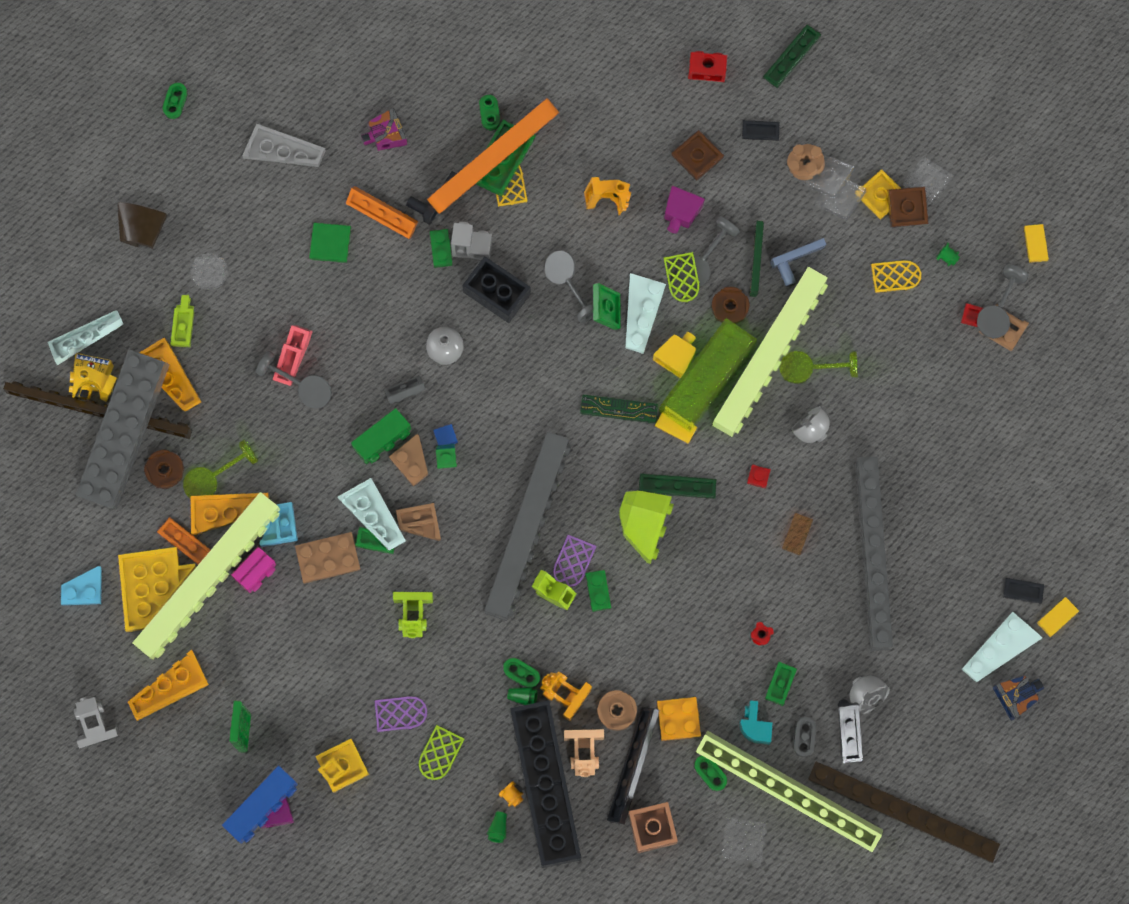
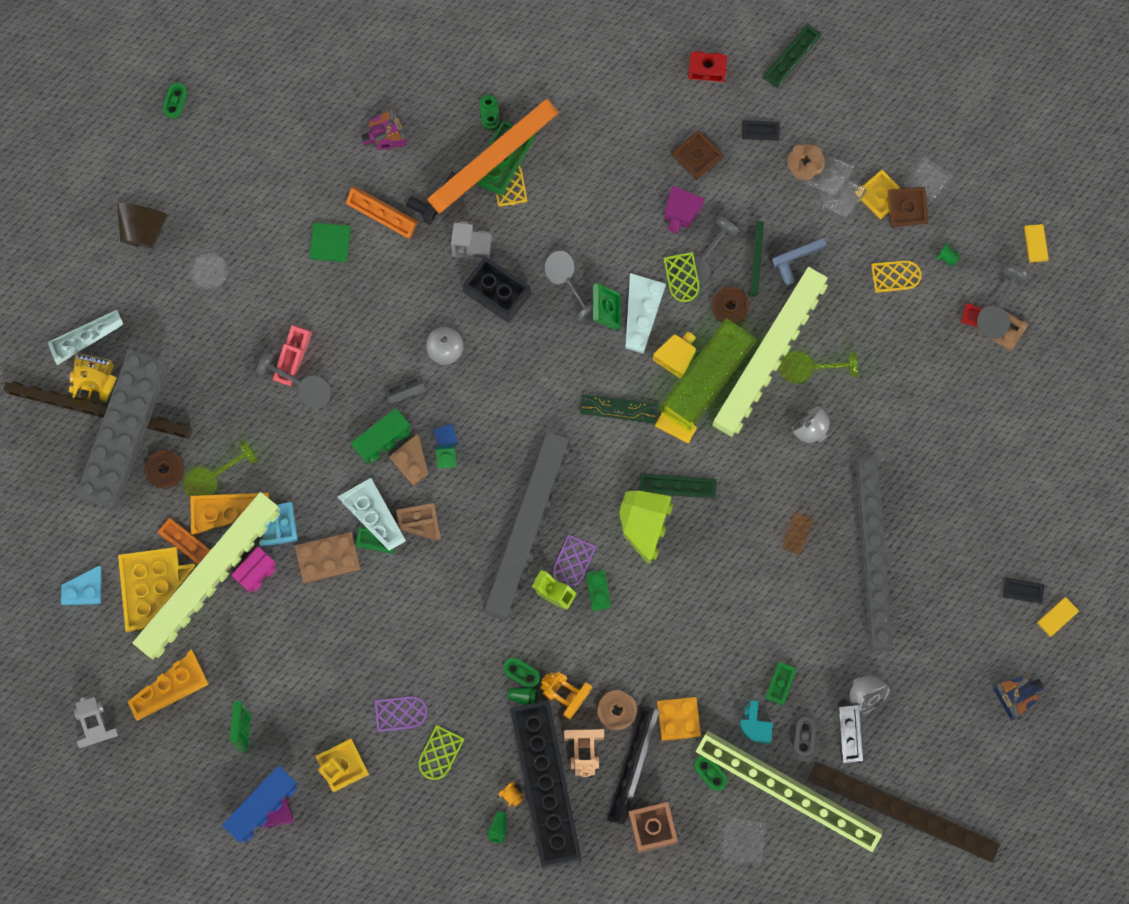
(176, 381): light orange wing -> none
(182, 323): lime hinge -> none
(276, 146): light grey wing -> none
(412, 602): lime tile -> none
(441, 248): green plate -> none
(605, 189): light orange tile -> none
(758, 476): red plate -> none
(761, 628): red brick -> none
(1003, 645): light aqua wing -> none

